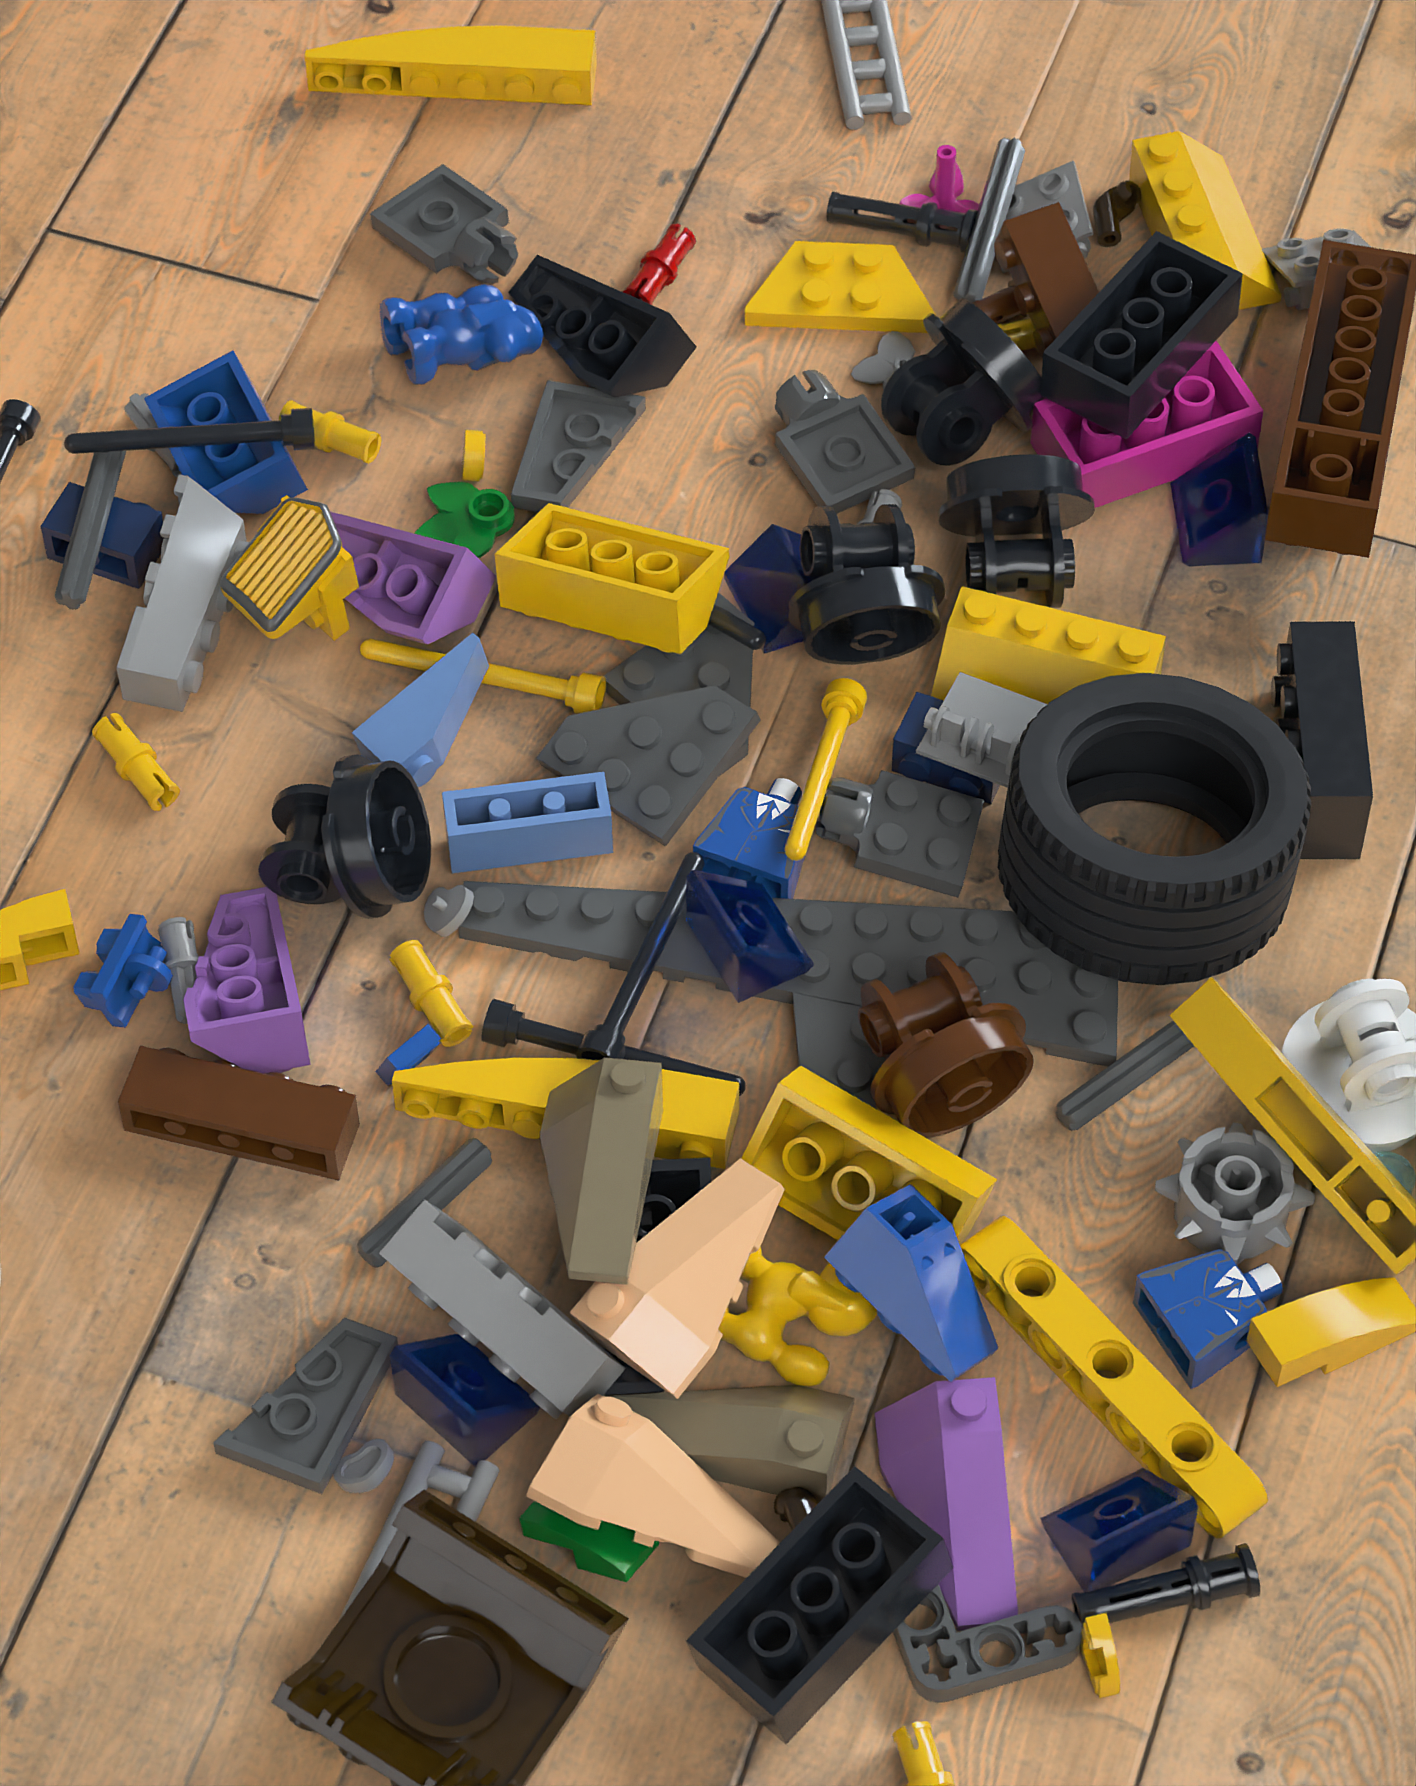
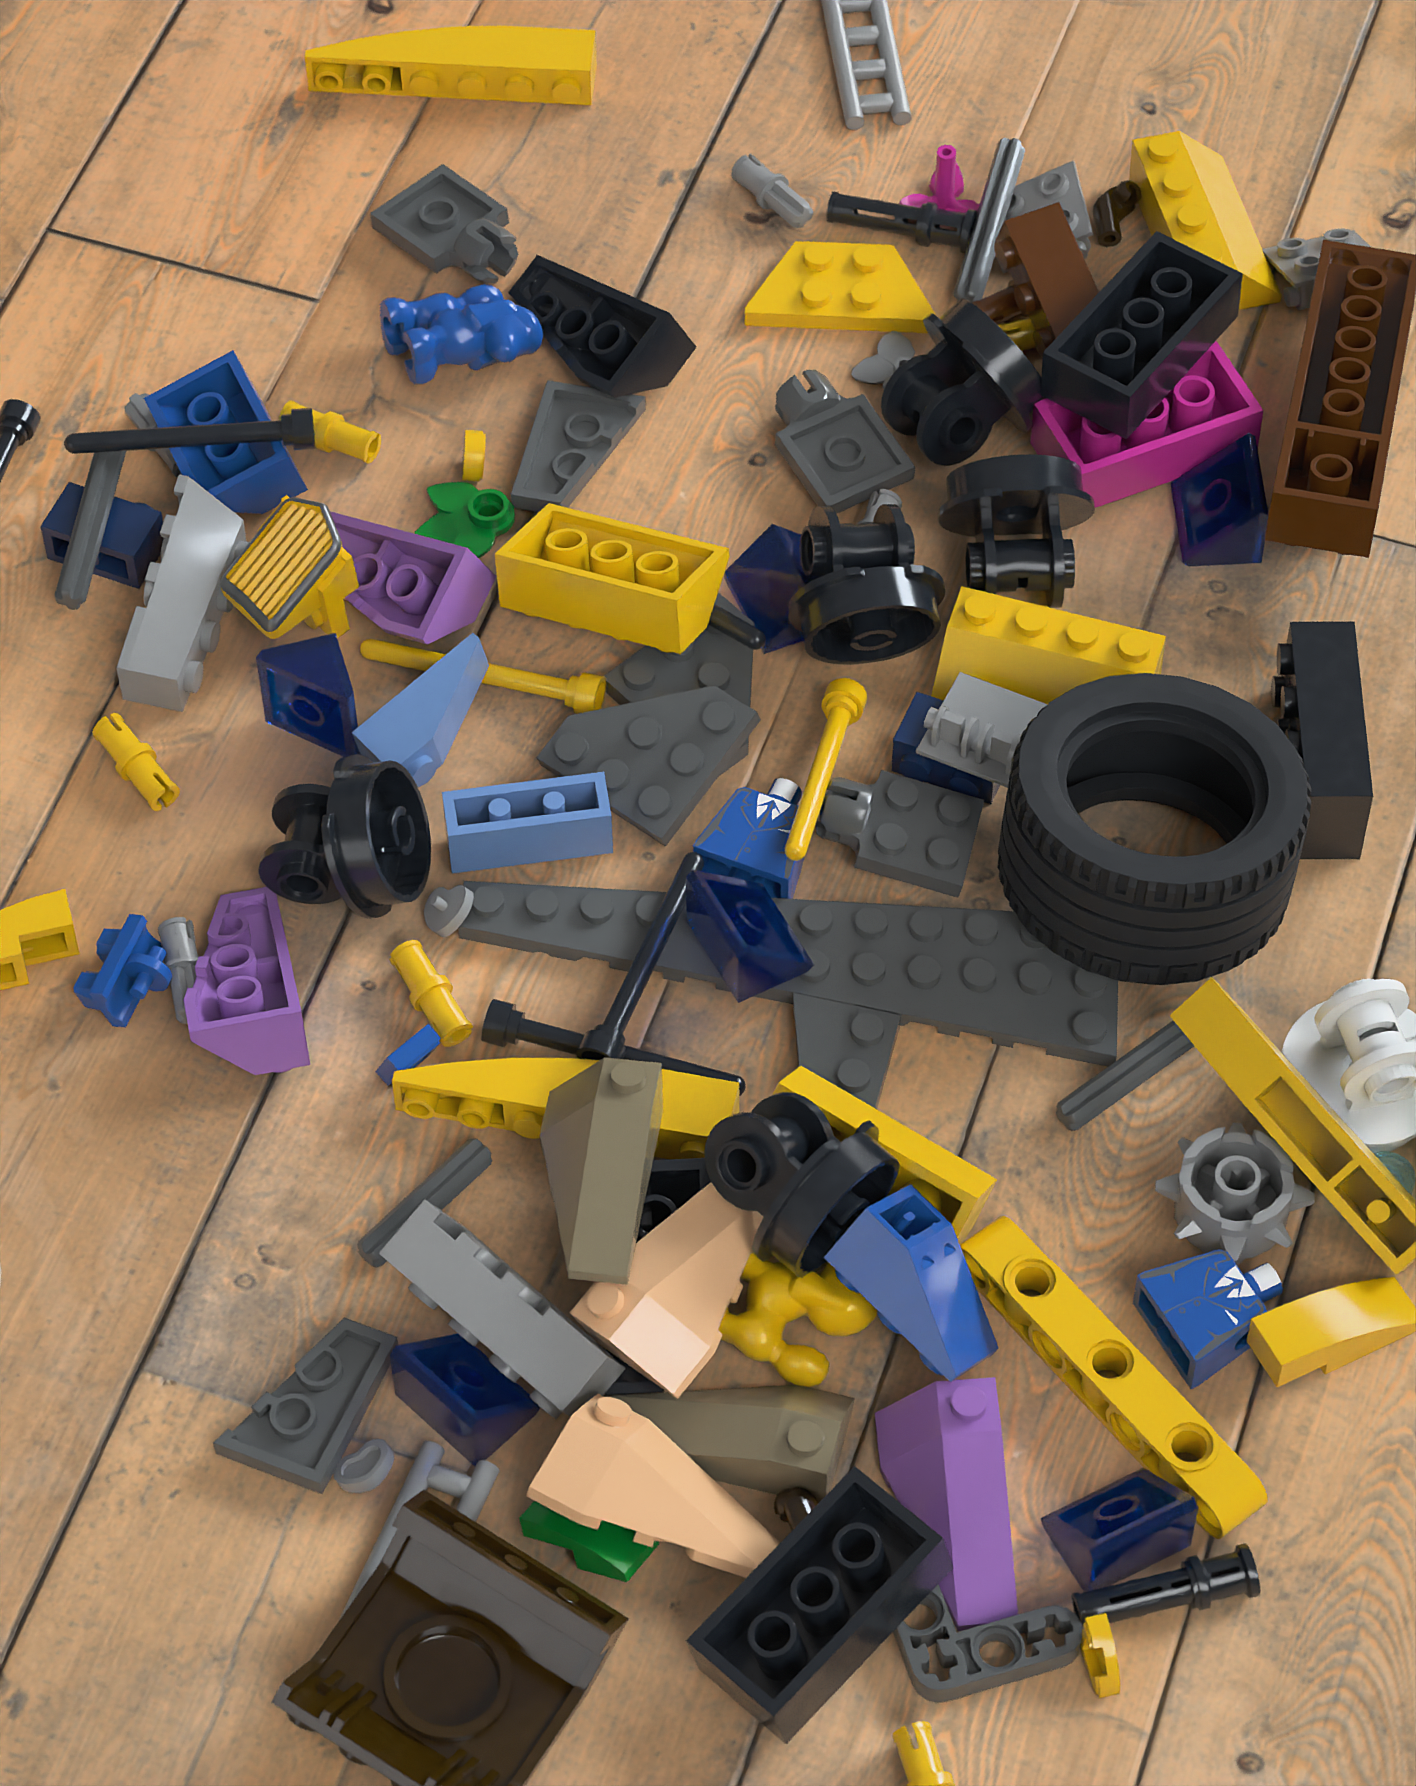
(239, 1112): reddish brown brick -> none
(310, 692): none -> clear blue slope
(661, 265): red pin -> none
(771, 191): none -> light grey axle
(797, 1177): none -> black piece
(942, 1049): reddish brown piece -> none

